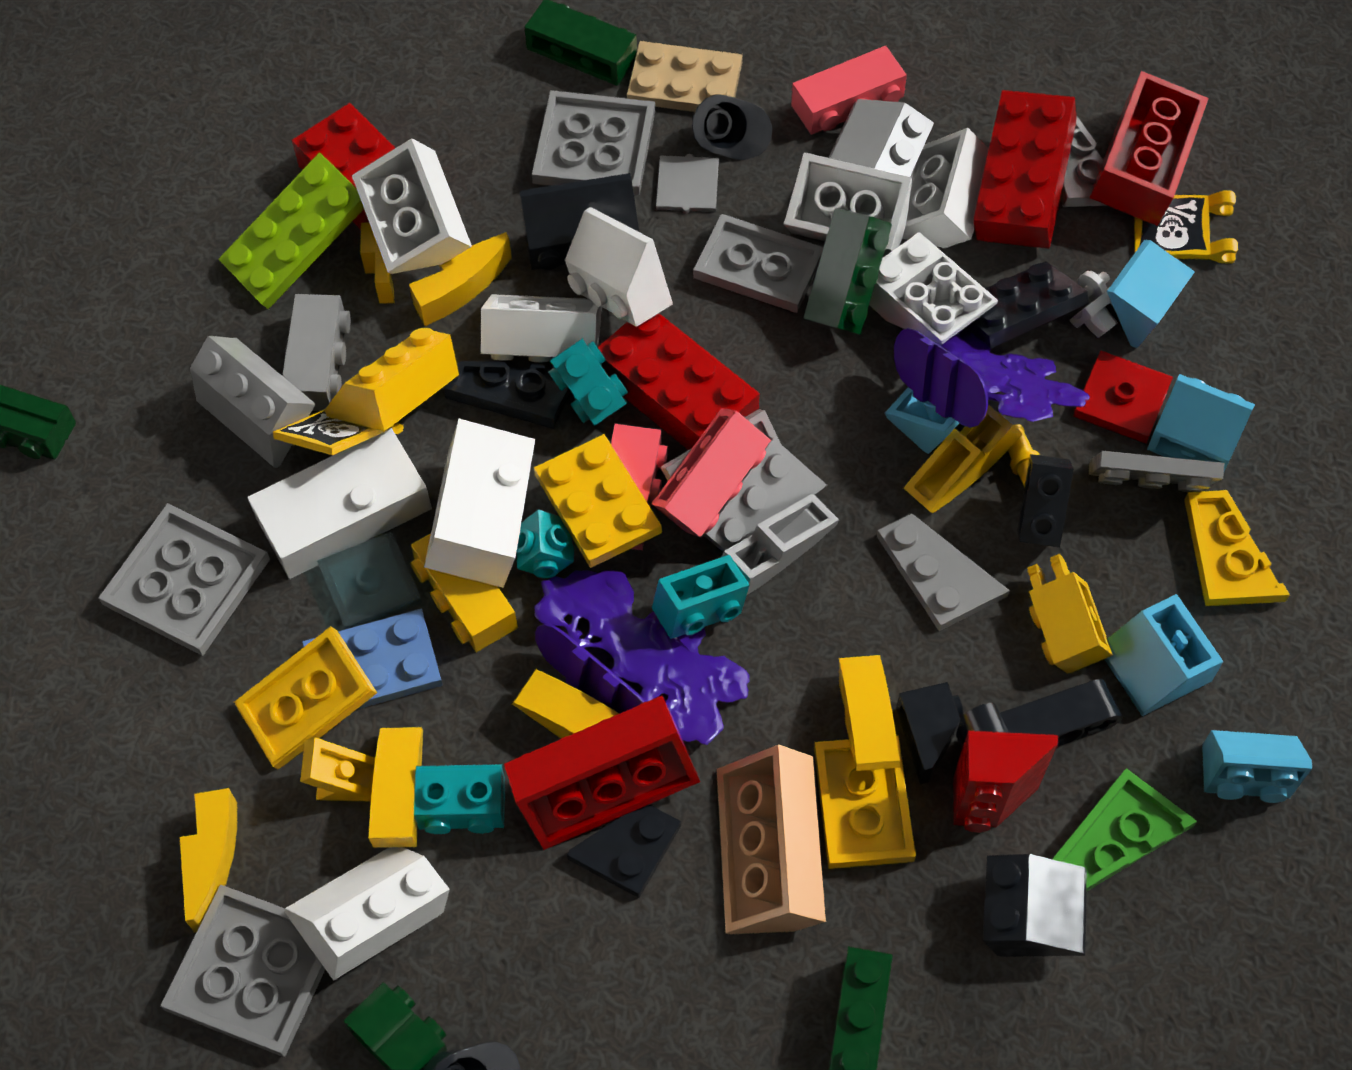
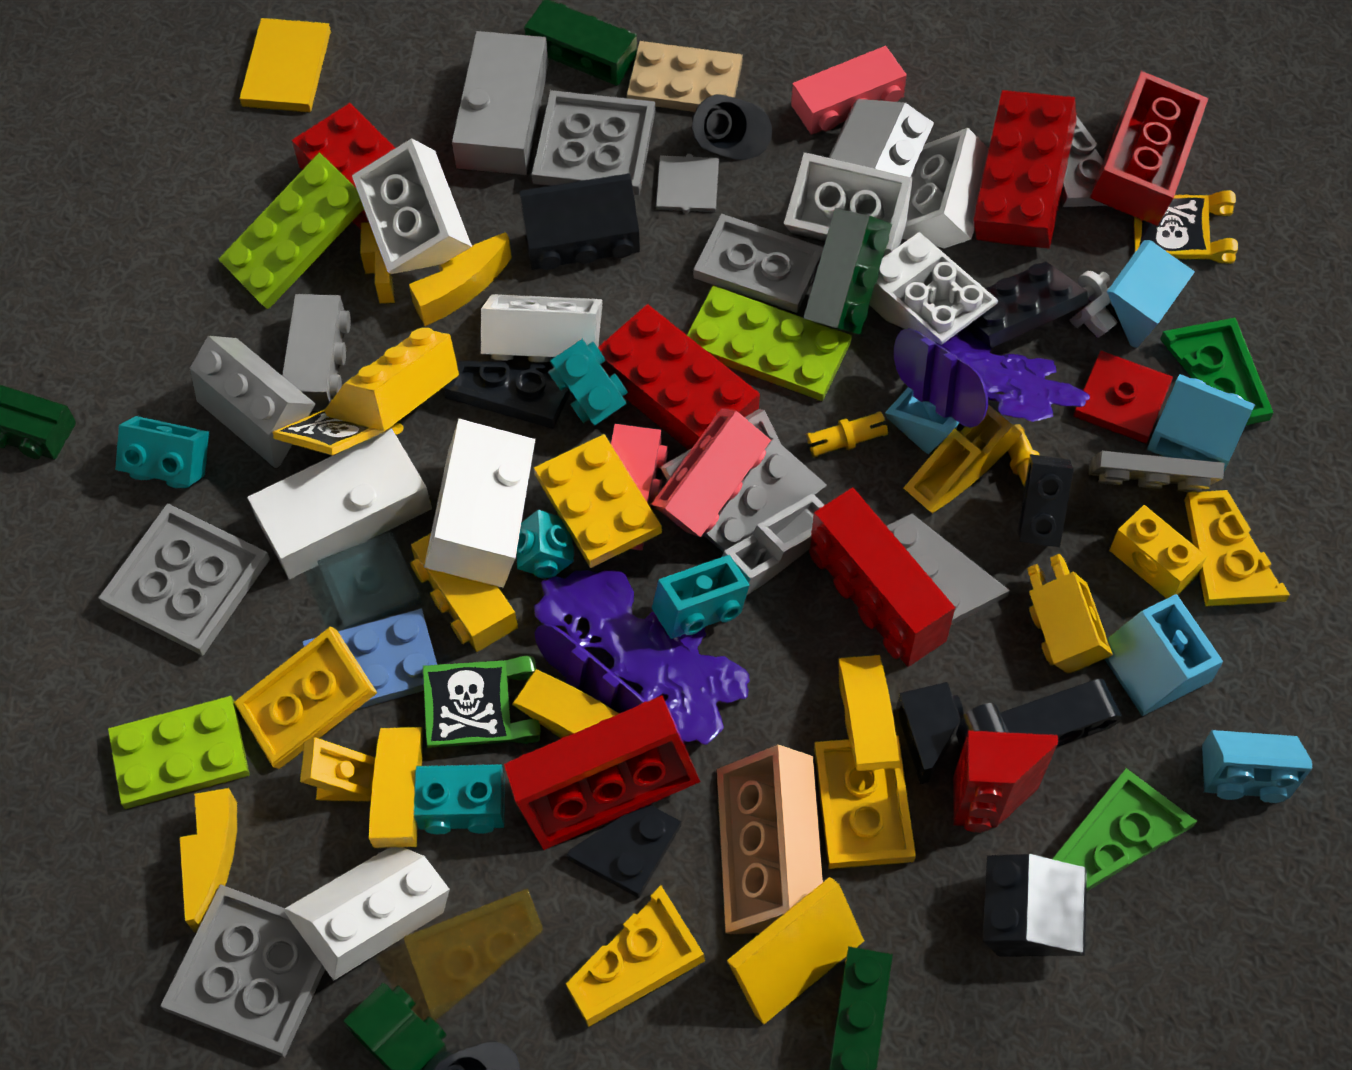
(161, 451): none -> teal brick
(178, 752): none -> lime plate
(285, 65): none -> yellow tile
(469, 948): none -> clear yellow wing
(472, 703): none -> flag
(500, 103): none -> light grey brick
(617, 268): white slope -> none
(637, 961): none -> yellow wing
(769, 342): none -> lime plate
(796, 950): none -> yellow tile
(847, 434): none -> yellow pin
(880, 578): none -> red brick
(1157, 552): none -> yellow brick
(1220, 359): none -> green wing

